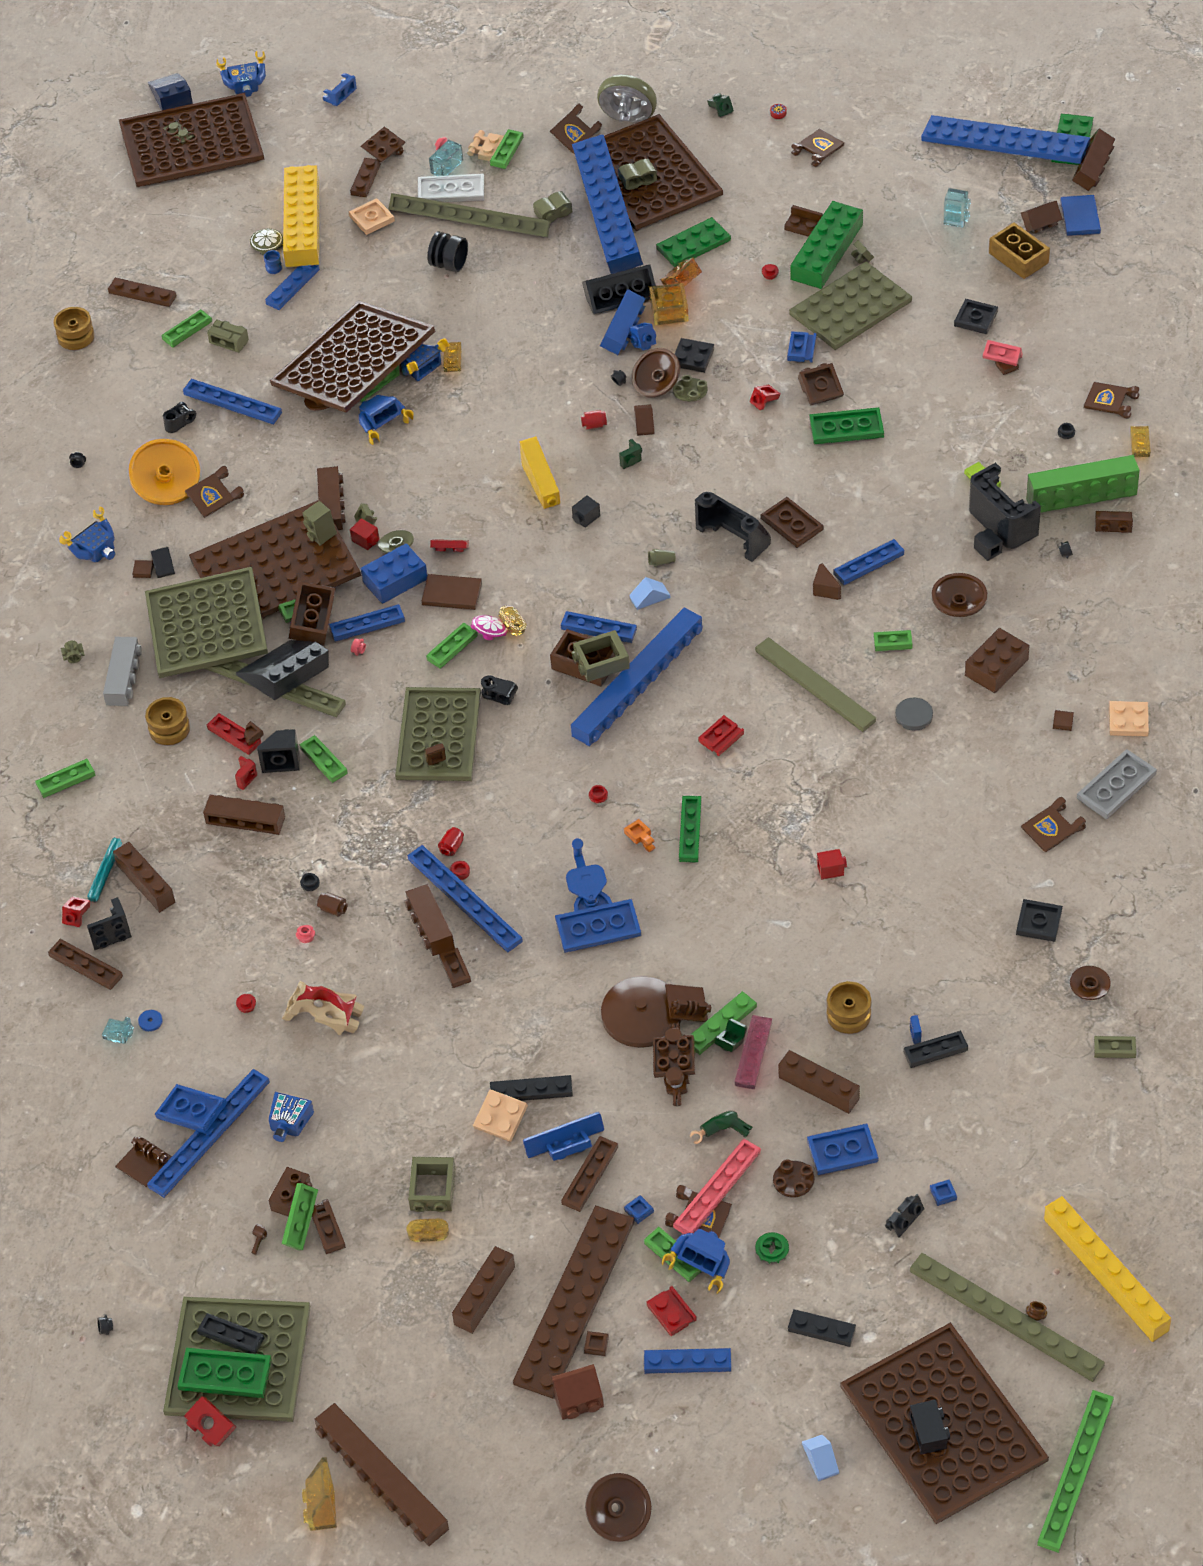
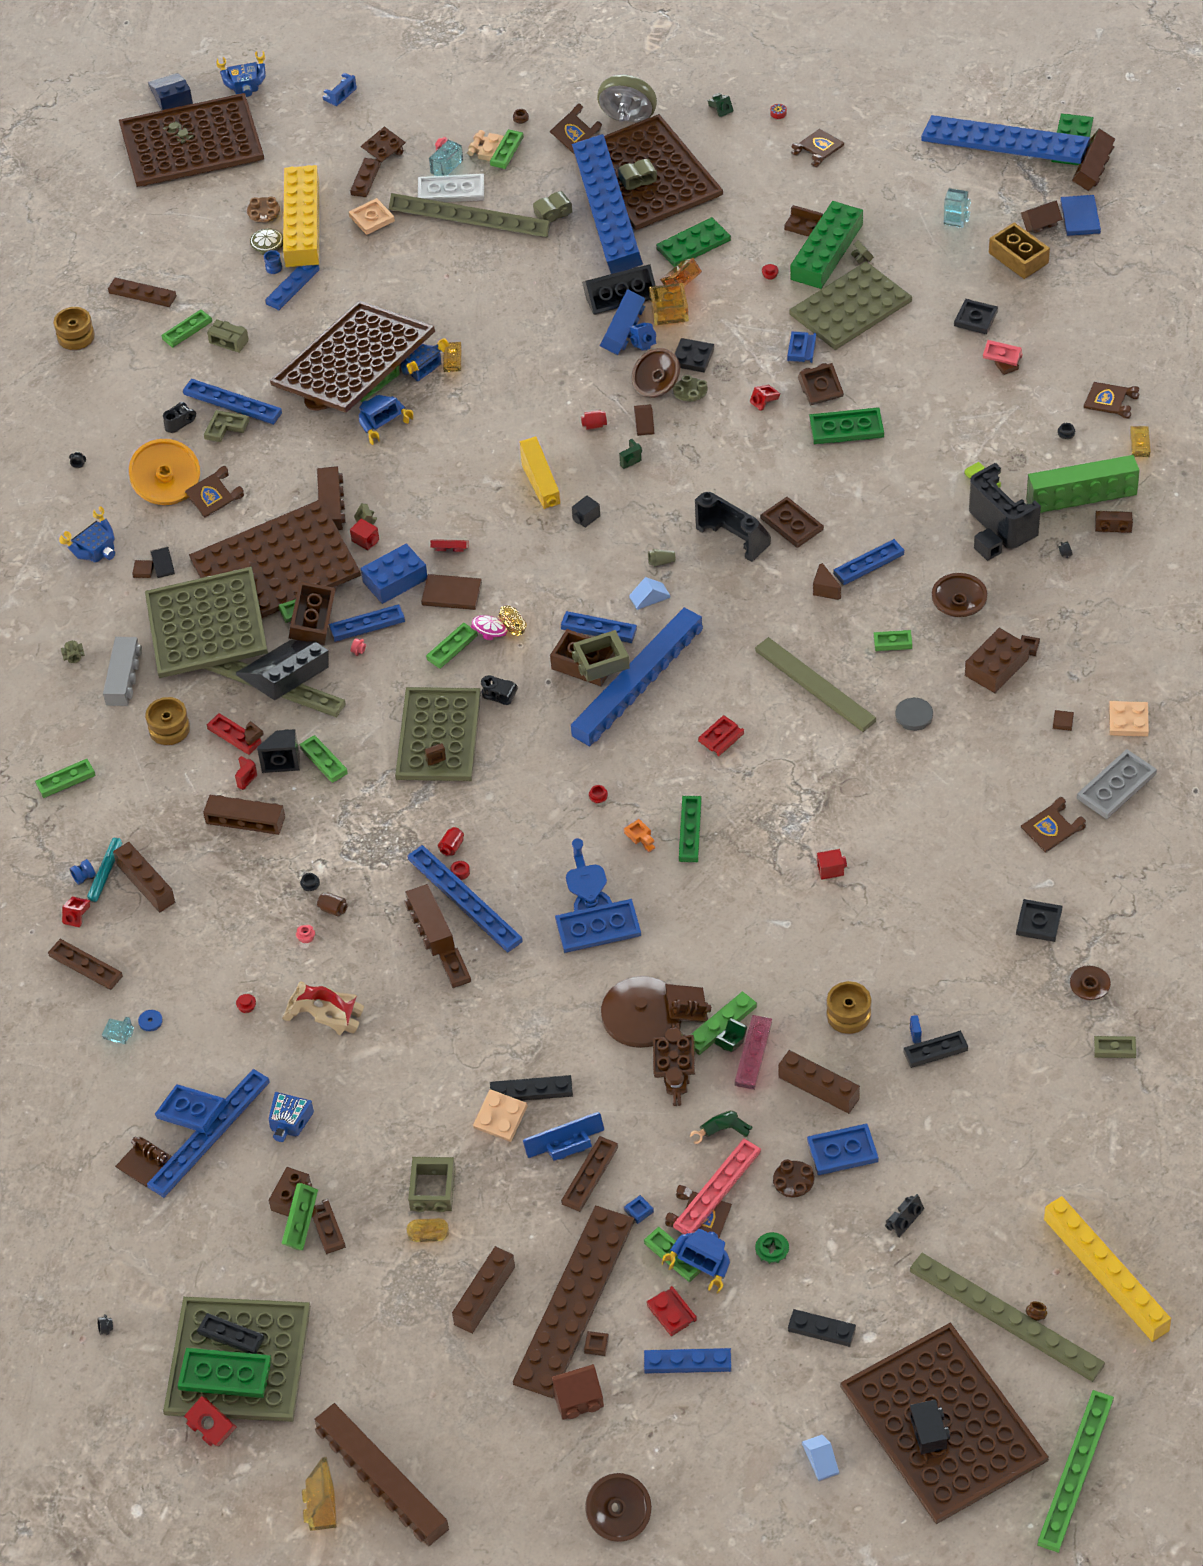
(82, 871): none -> blue wheel
(111, 929): black bracket -> none
(225, 421): none -> olive plate
(260, 1232): reddish brown hand -> none
(263, 209): none -> medium nougat dish
(319, 523): olive brick -> none
(394, 540): olive dish -> none
(447, 251): black wheel -> none
(520, 116): none -> reddish brown plate
(619, 377): black plate -> none
(943, 1192): blue tile -> none
(1033, 642): none -> reddish brown tile

